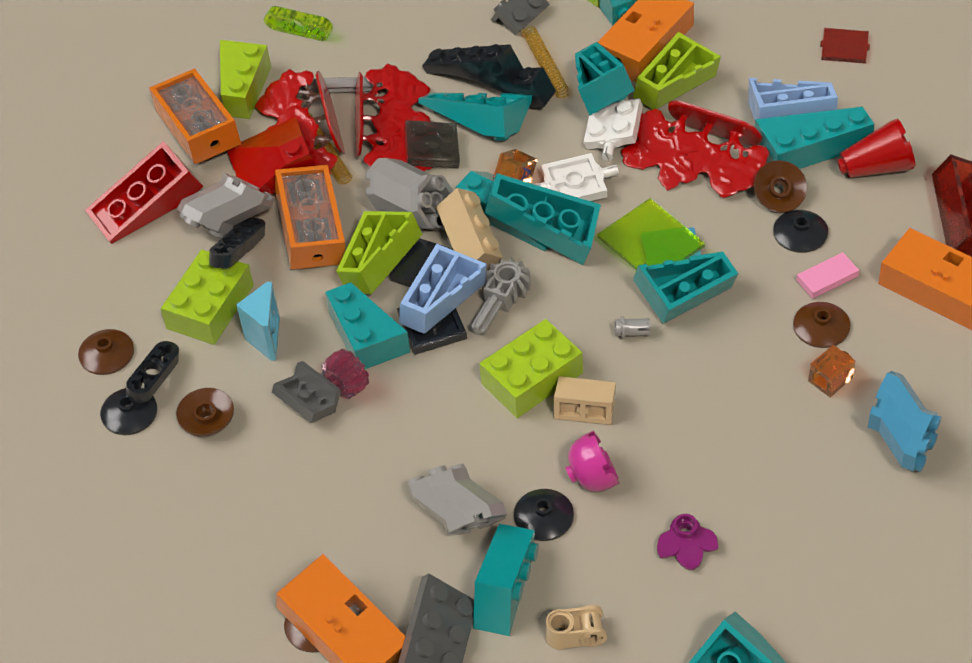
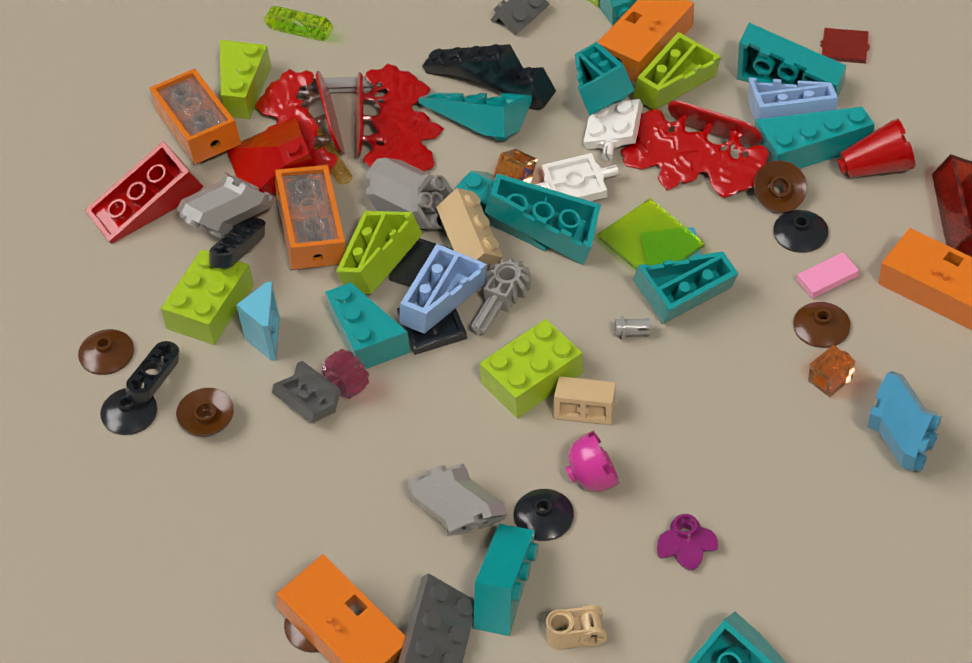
(431, 144): clear smoke plate -> none
(536, 42): clear yellow piece -> none
(774, 57): none -> teal wedge

